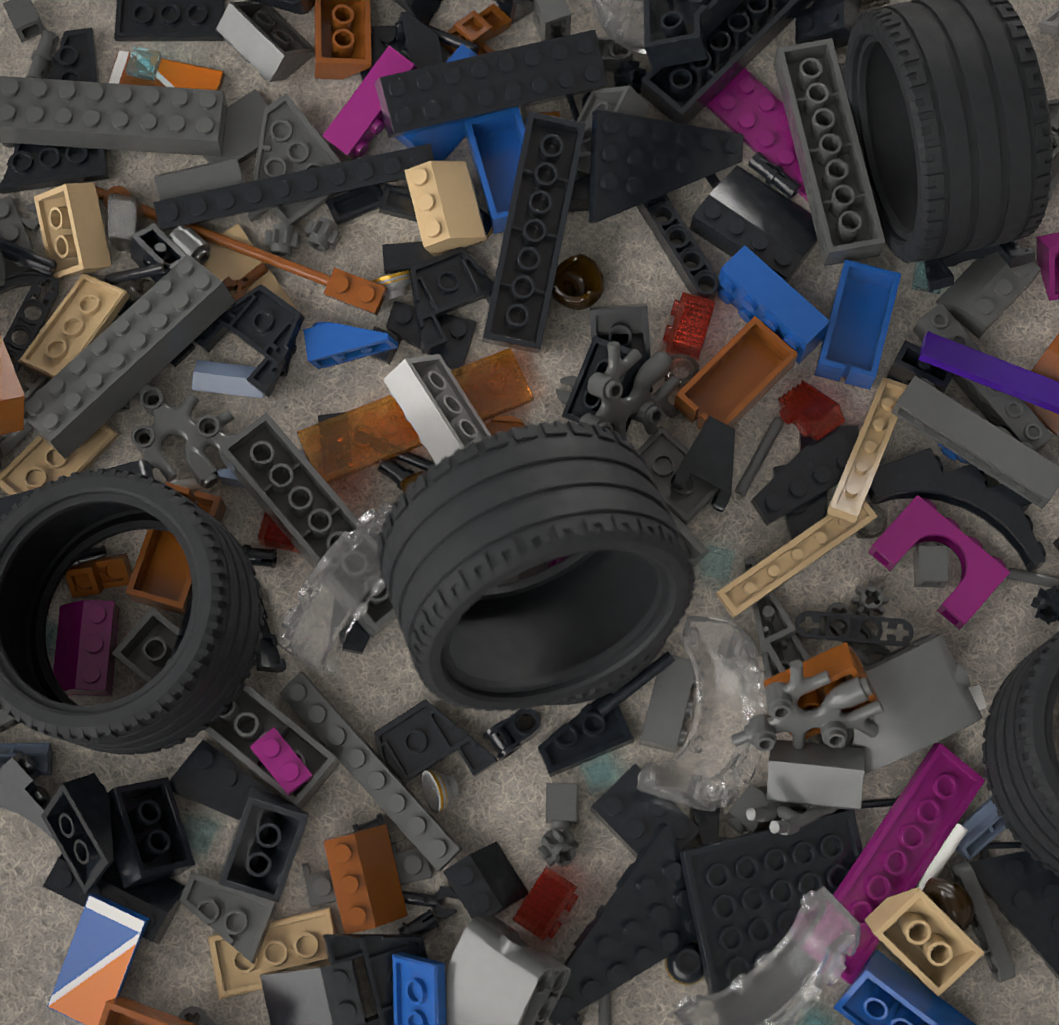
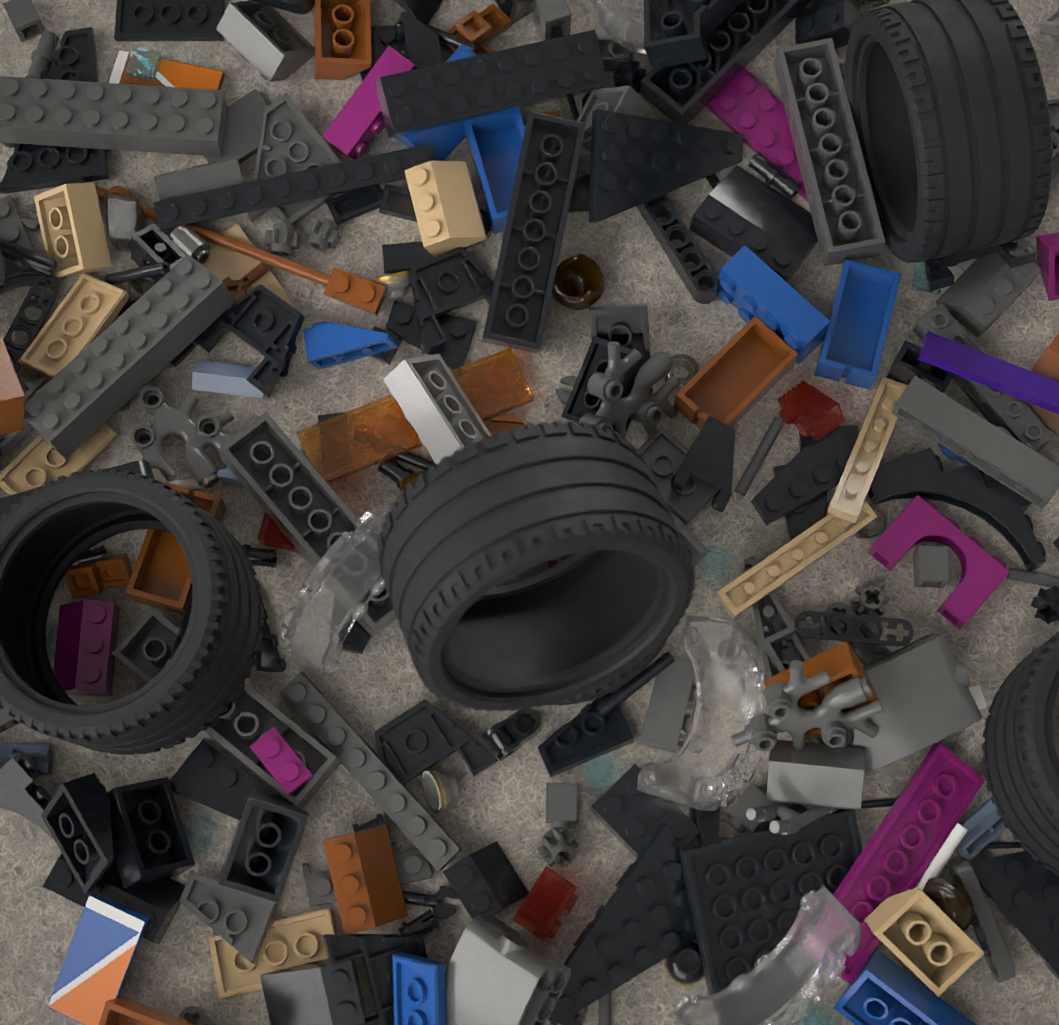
(689, 325): clear red brick -> none

